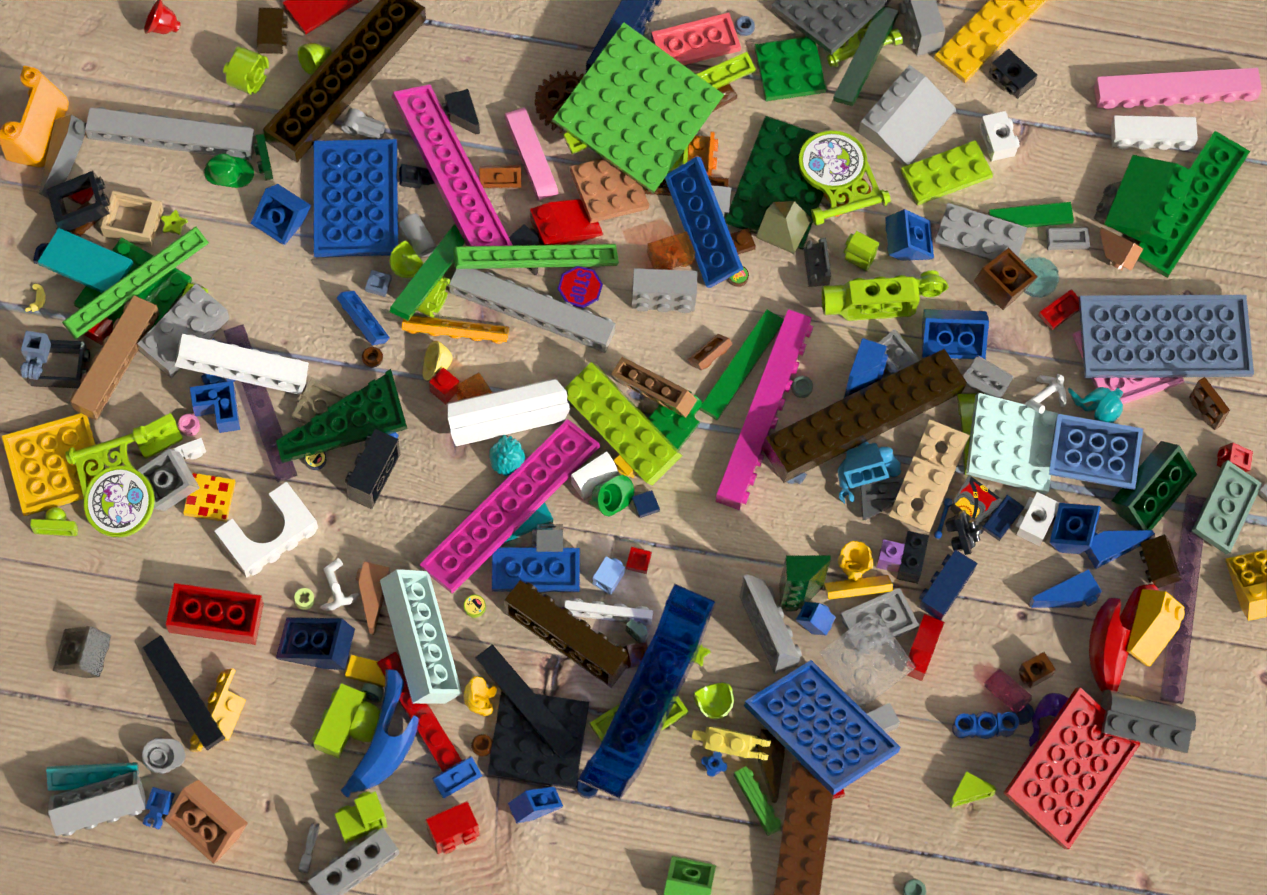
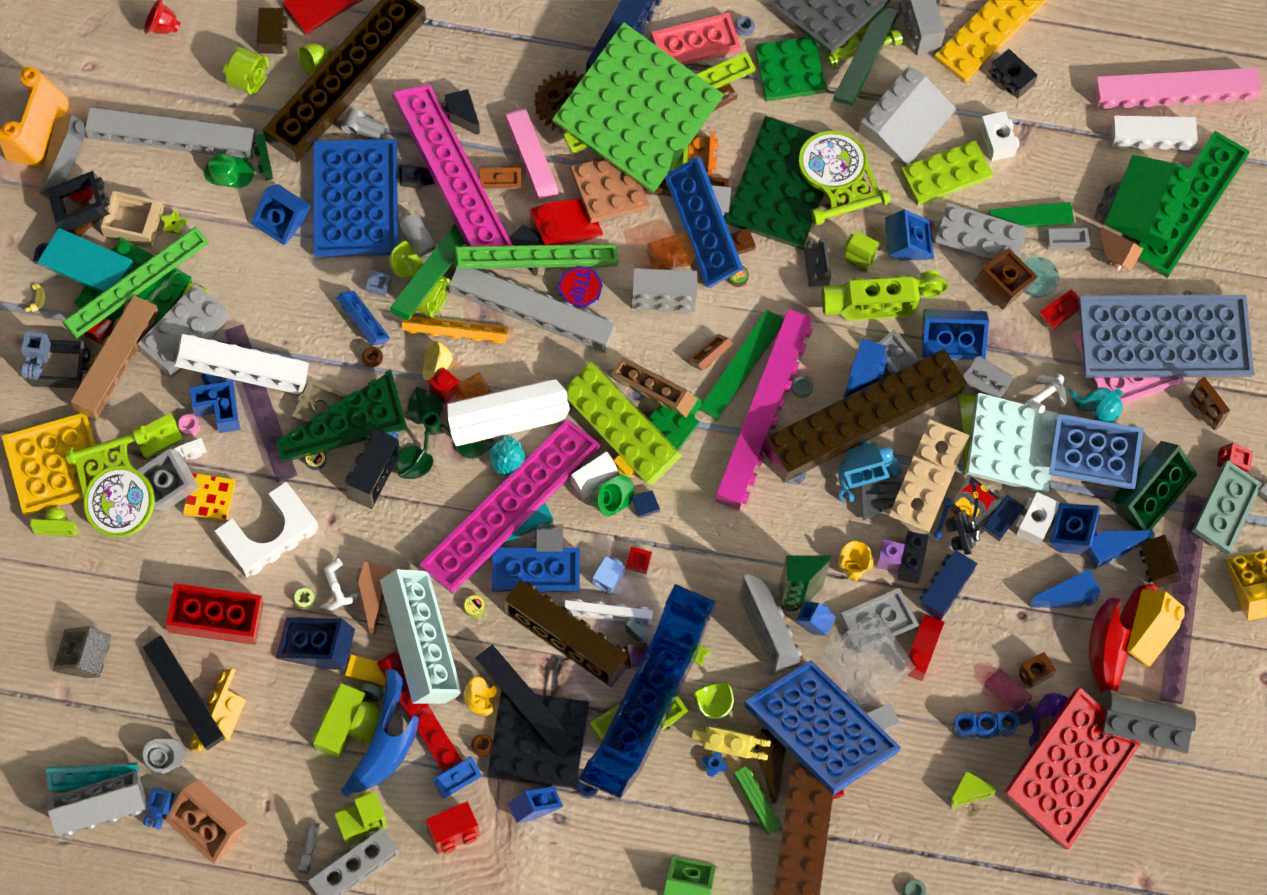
(425, 409): none -> dark green plant
(784, 225): olive slope -> none
(862, 586): yellow tile -> none

